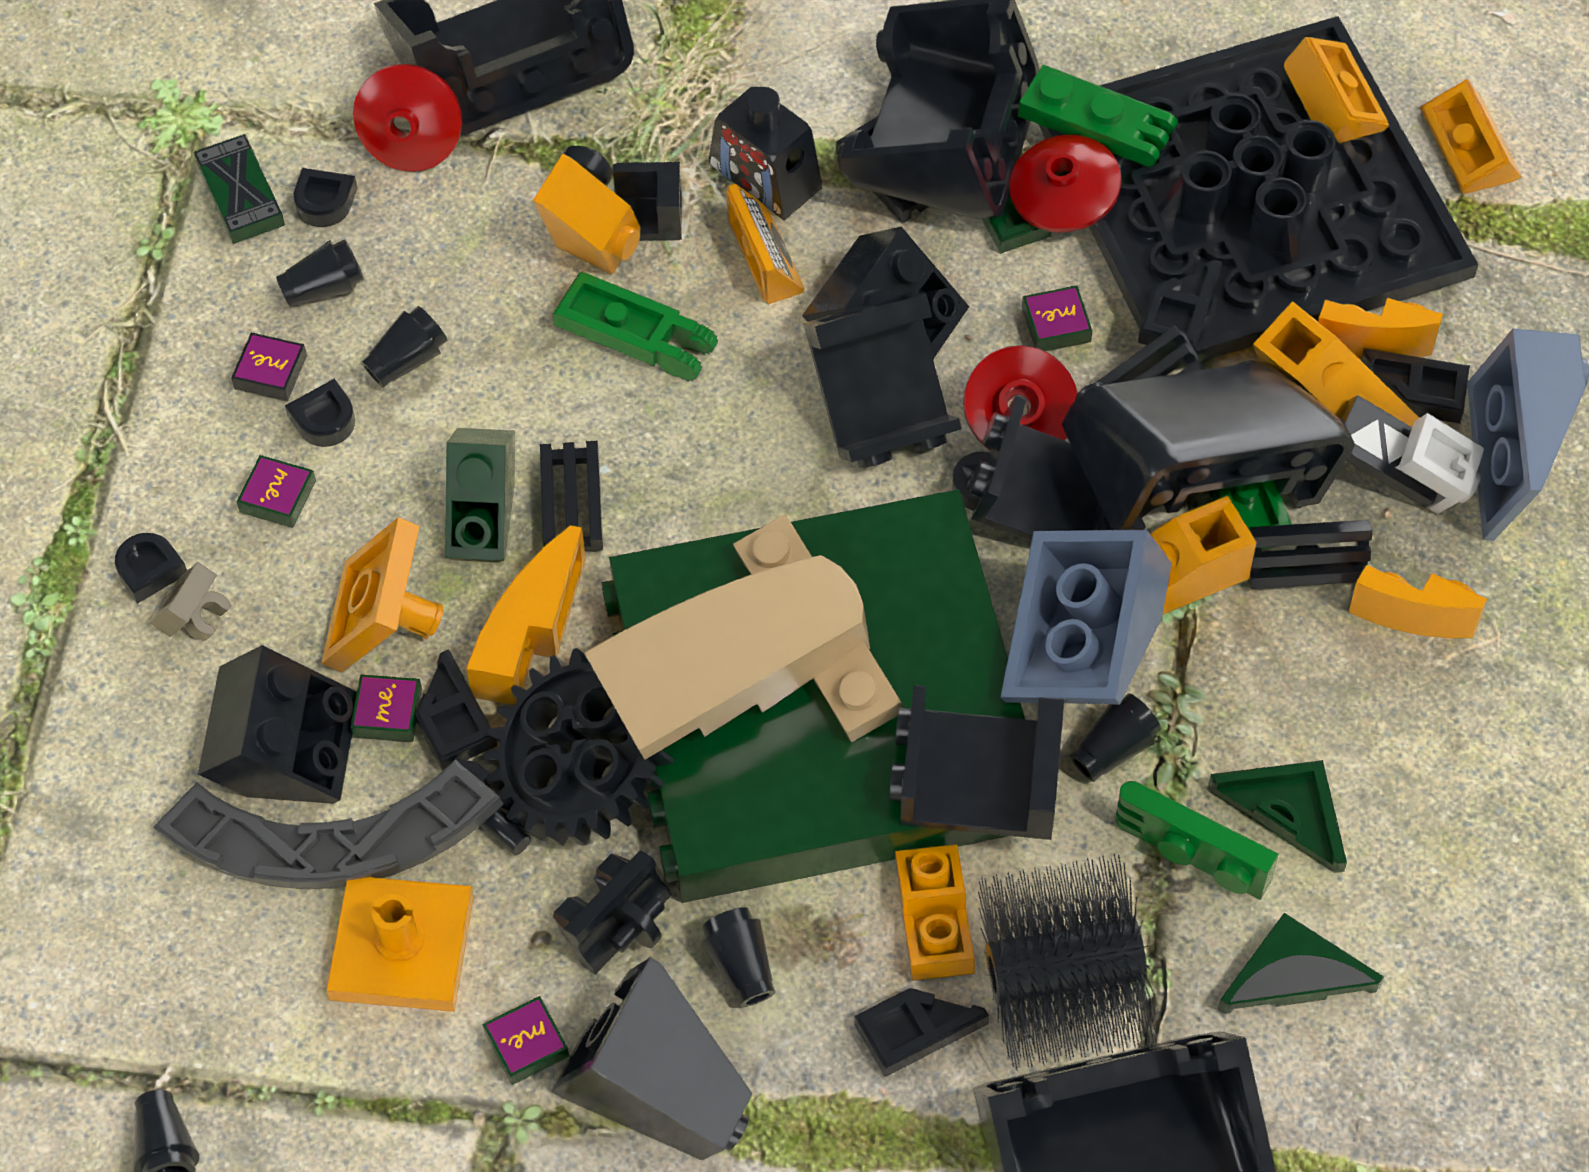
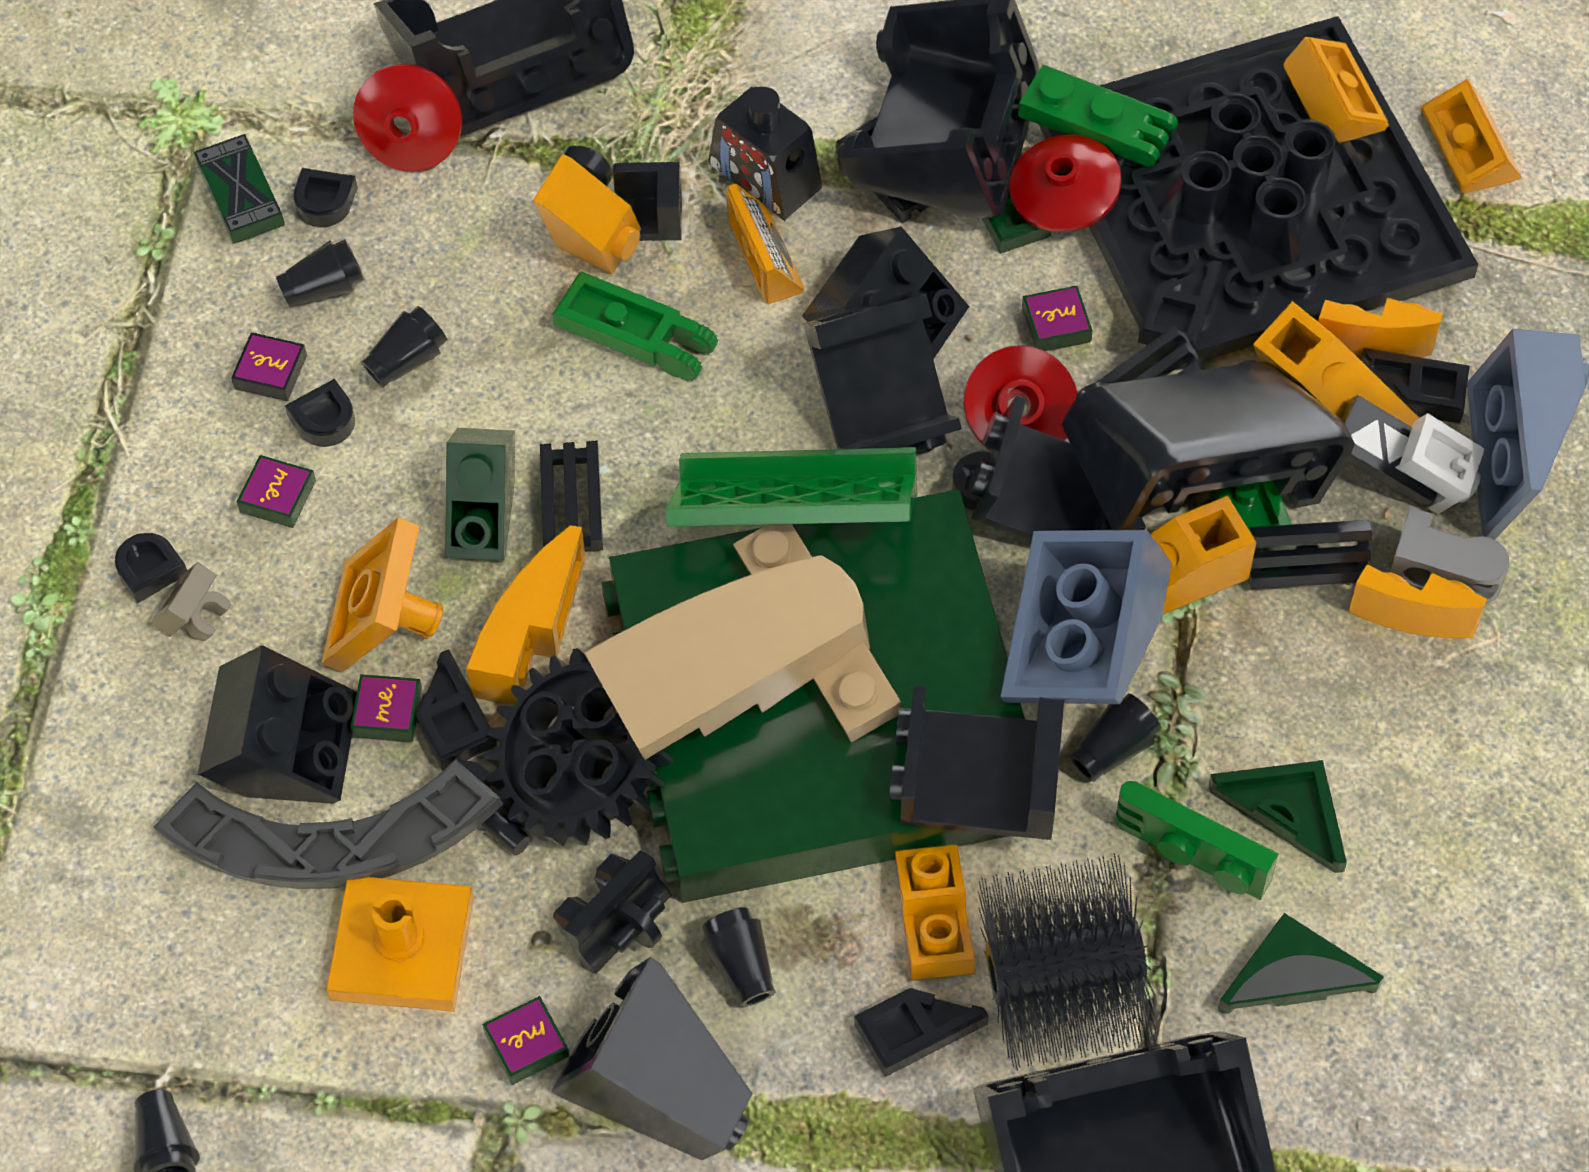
(794, 487): none -> green fence
(1473, 561): none -> light grey leg

